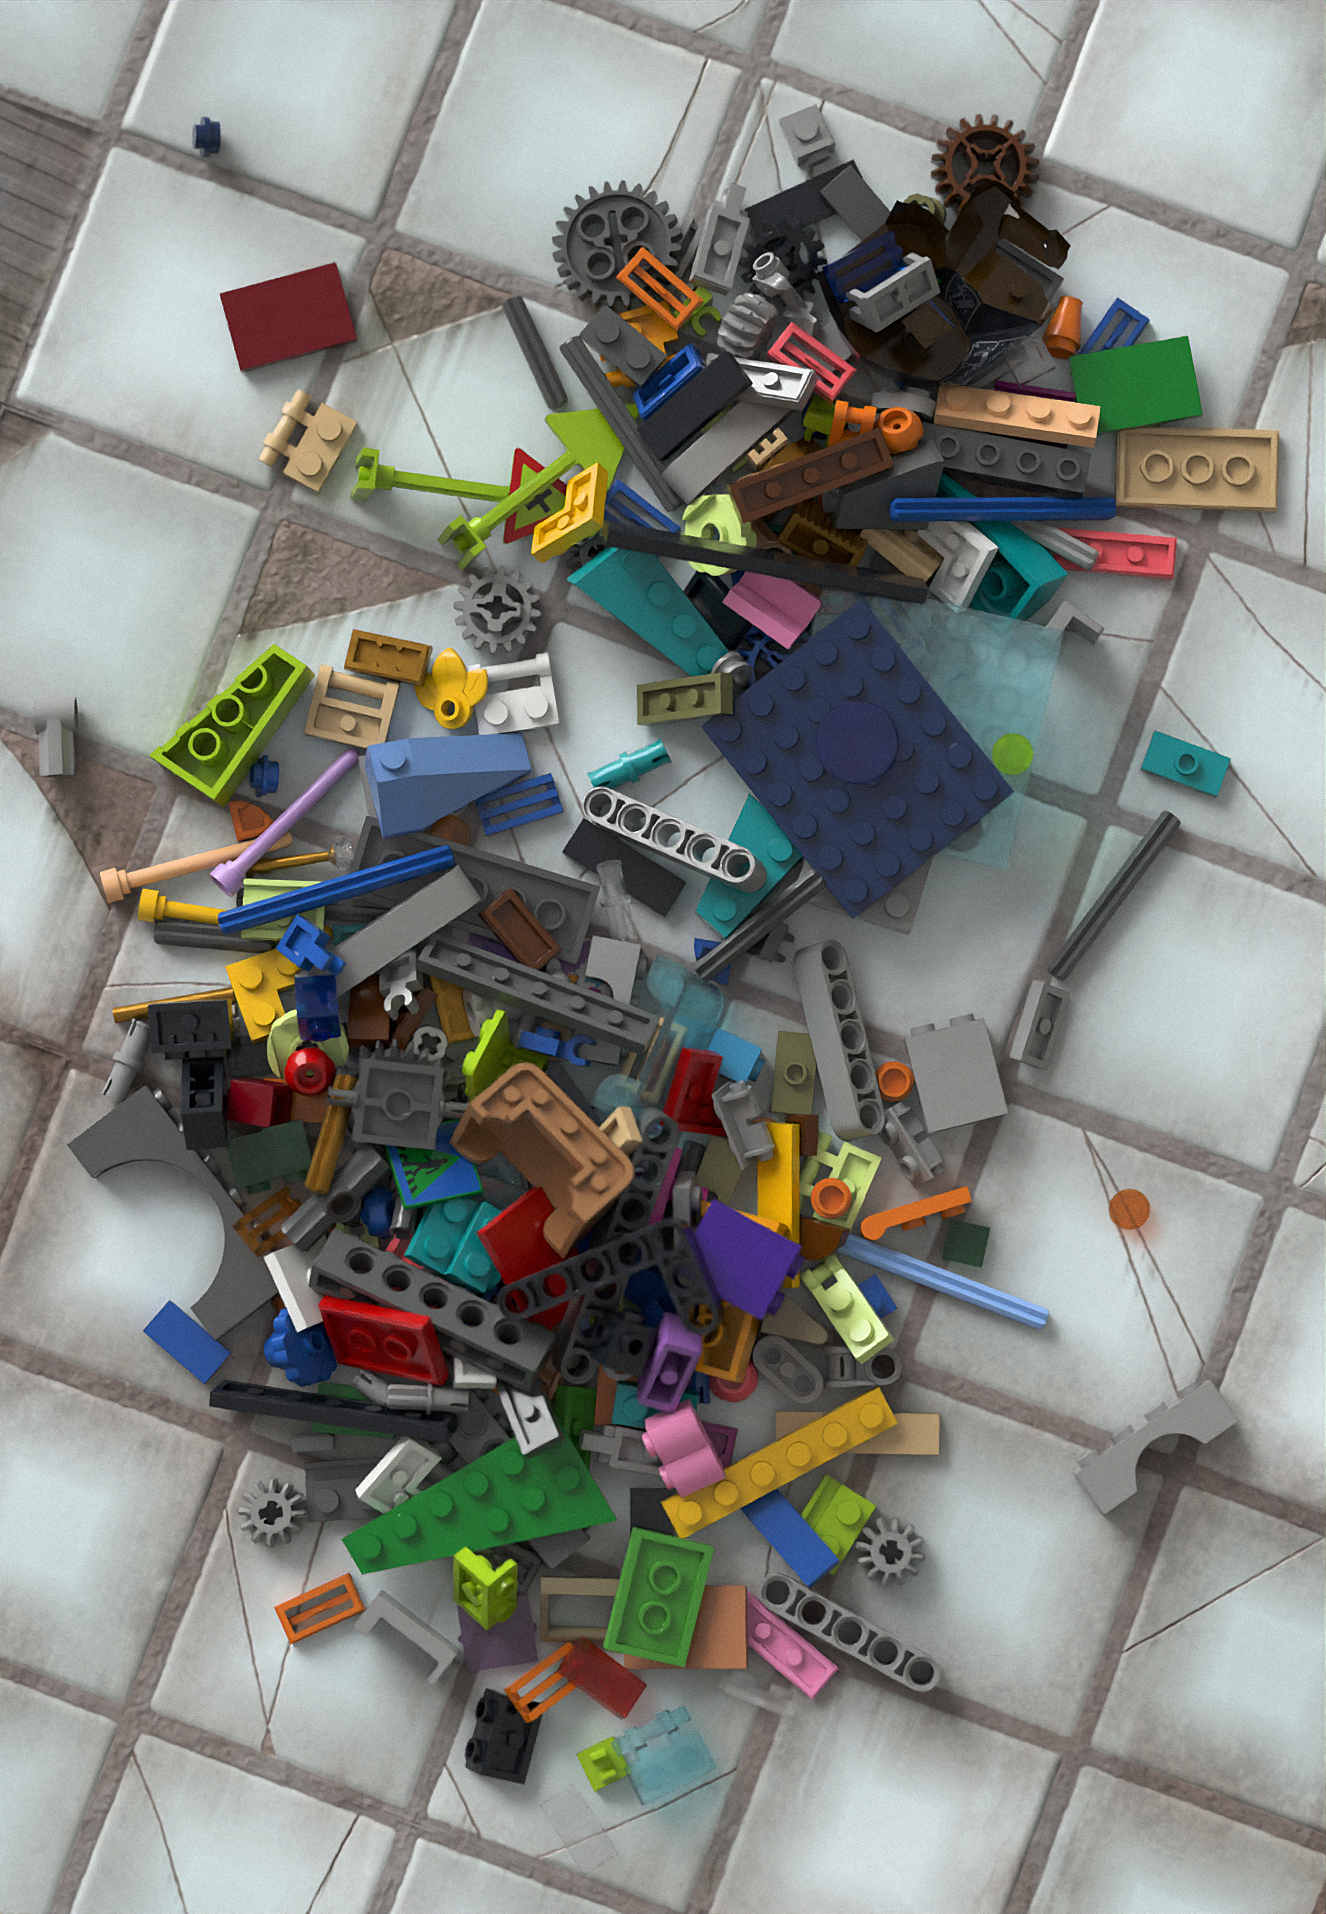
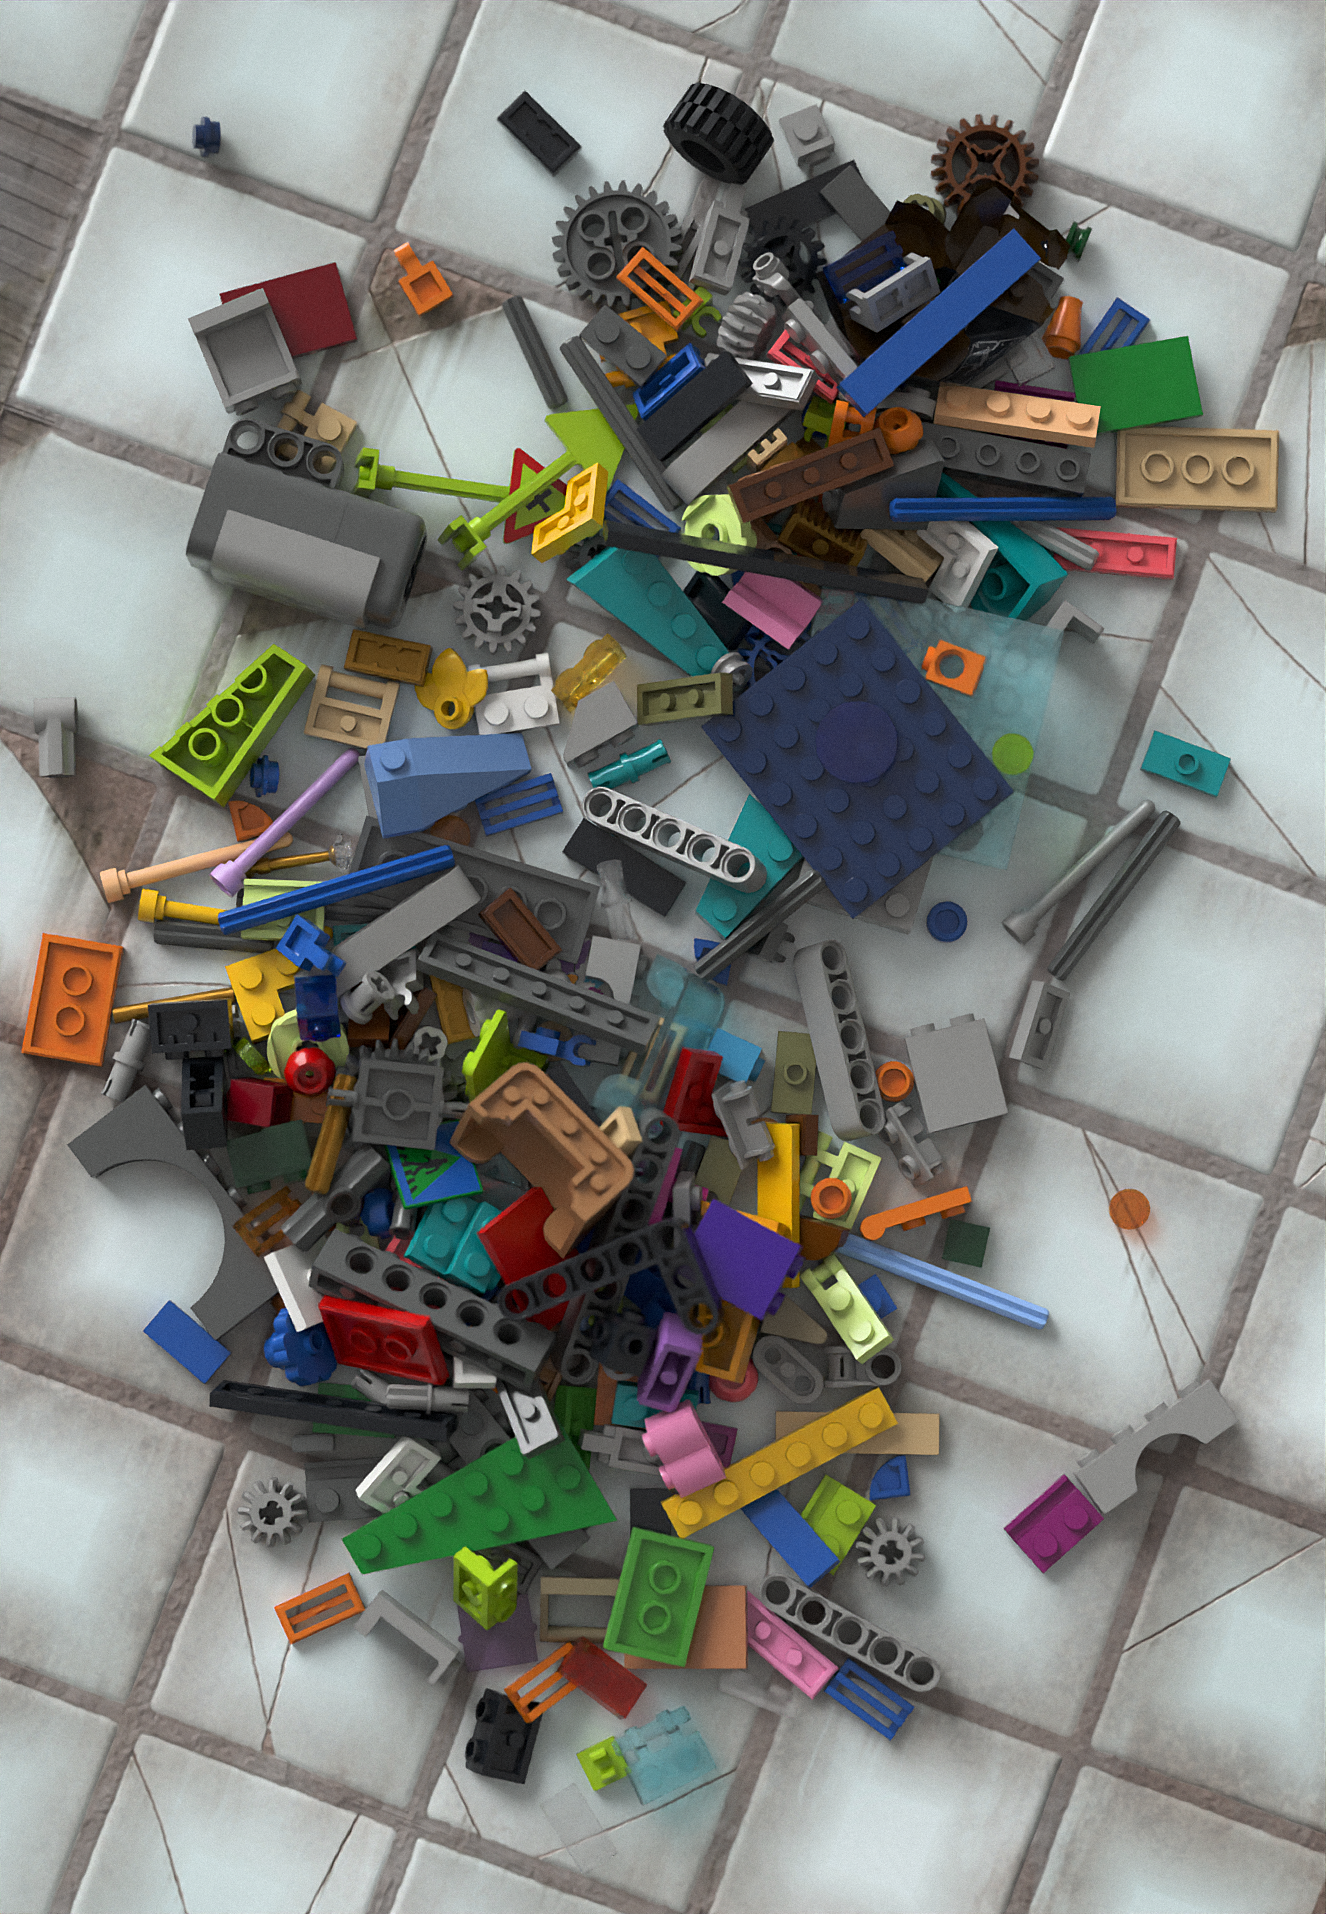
(72, 1000): none -> orange tile
(245, 352): none -> light grey panel
(251, 1056): none -> clear neon green tile
(299, 537): none -> dark grey piece
(367, 997): none -> light grey bush
(423, 284): none -> orange plate
(539, 133): none -> black plate
(597, 663): none -> clear yellow plate
(598, 721): none -> light grey slope
(718, 133): none -> black tyre
(826, 352): none -> light grey plate
(890, 1480): none -> blue tile
(897, 1720): none -> blue tile
(938, 323): none -> blue tile
(946, 922): none -> blue tile
(970, 677): none -> orange brick
(1022, 924): none -> light grey piece
(1053, 1523): none -> magenta plate
(1077, 239): none -> dark green bush

